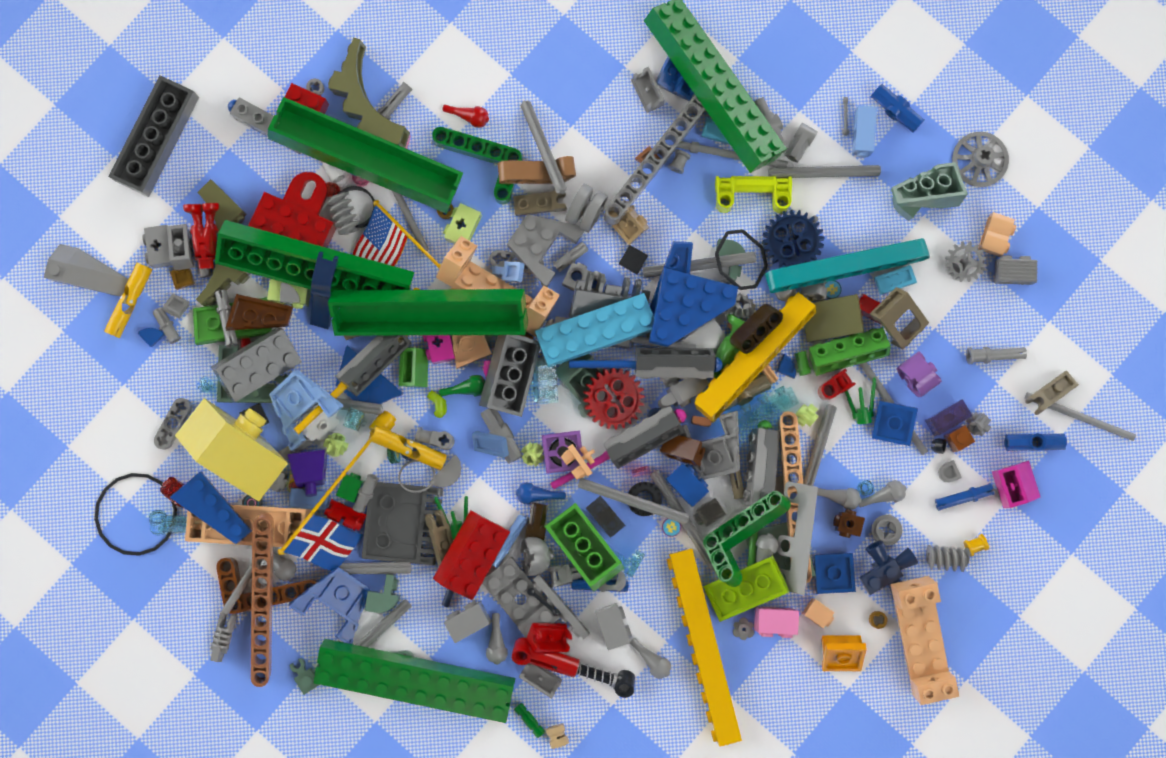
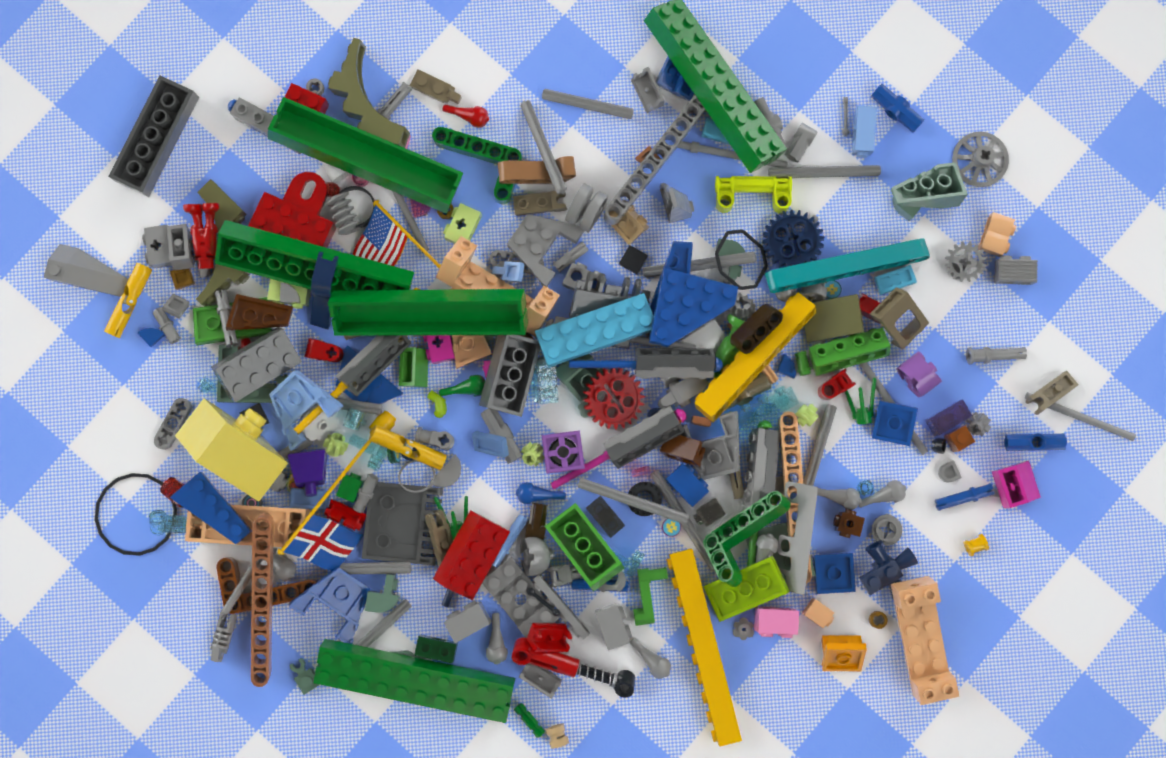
(321, 351): none -> red piece
(377, 452): none -> clear light blue piece
(419, 209): none -> clear pink tile
(434, 88): none -> dark tan hinge
(436, 648): none -> dark green brick
(572, 454): light nougat hips -> none
(586, 103): none -> light grey axle
(645, 614): none -> bright green beam
(675, 203): none -> light grey wedge
(679, 161): light grey bush -> none
(947, 557): light grey piece -> none

